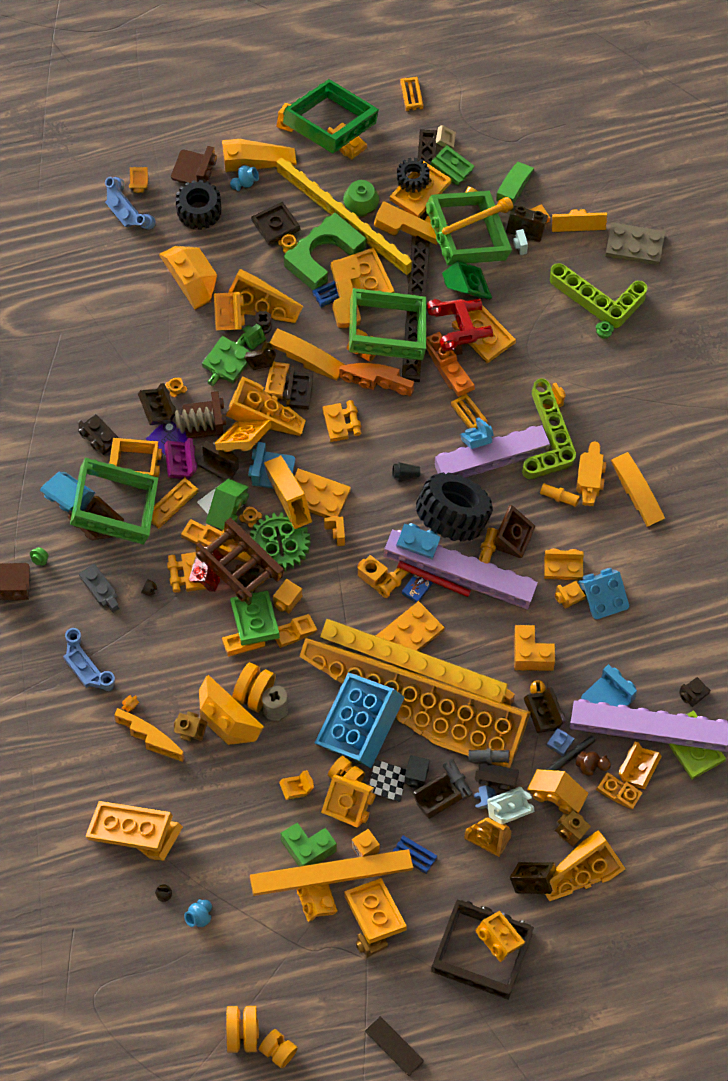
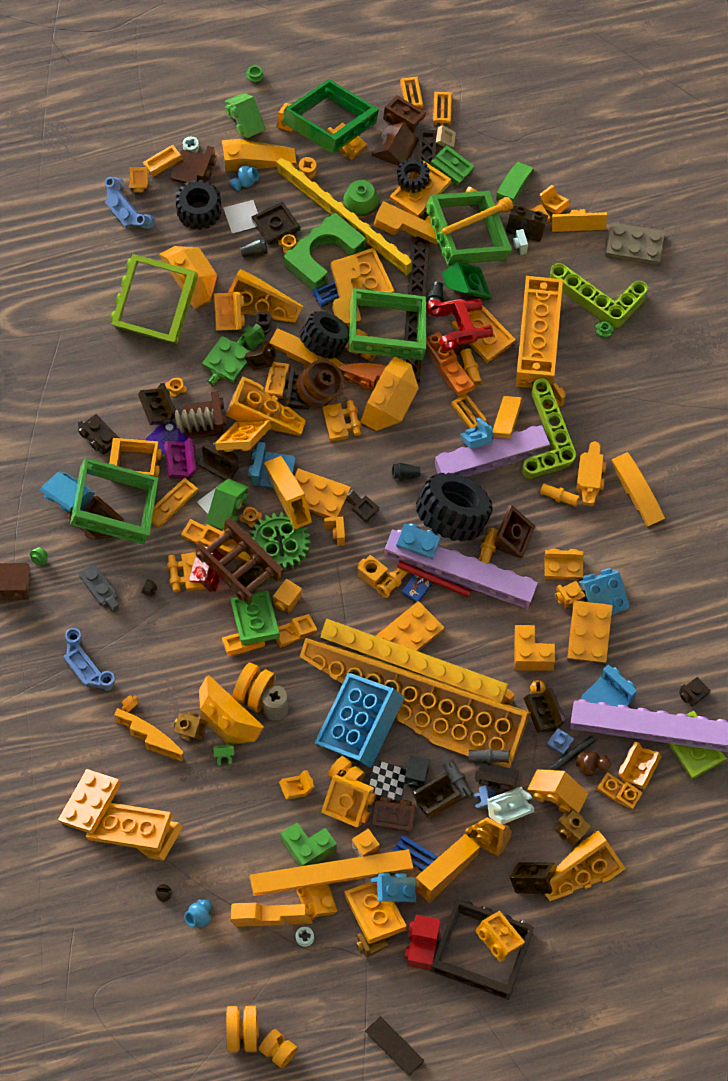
(89, 801): none -> plate
(162, 160): none -> light orange tile
(182, 308): none -> lime window
(191, 140): none -> light aqua bush
(224, 751): none -> bright green tile
(240, 216): none -> white sticker
(247, 115): none -> bright green brick
(254, 73): none -> bright green plate
(255, 248): none -> pearl dark grey cone
(256, 915): none -> light orange piece
(308, 162): none -> light orange wheel
(309, 932): none -> light aqua bush
(320, 383): none -> reddish brown wheel
(324, 334): none -> black tyre
(364, 507): none -> dark brown plate
(391, 396): none -> light orange wedge
(393, 814): none -> reddish brown bracket
(395, 144): none -> reddish brown slope
(395, 889): none -> dark azure bracket
(402, 111): none -> reddish brown bracket
(424, 938): none -> red brick
(436, 293): none -> pearl dark grey cone
(442, 120): none -> light orange tile
(446, 867): none -> light orange slope
(471, 367): none -> light orange pin
(507, 417): none -> light orange tile
(539, 331): none -> light orange plate
(552, 201): none -> light orange bracket
(589, 632): none -> light orange plate

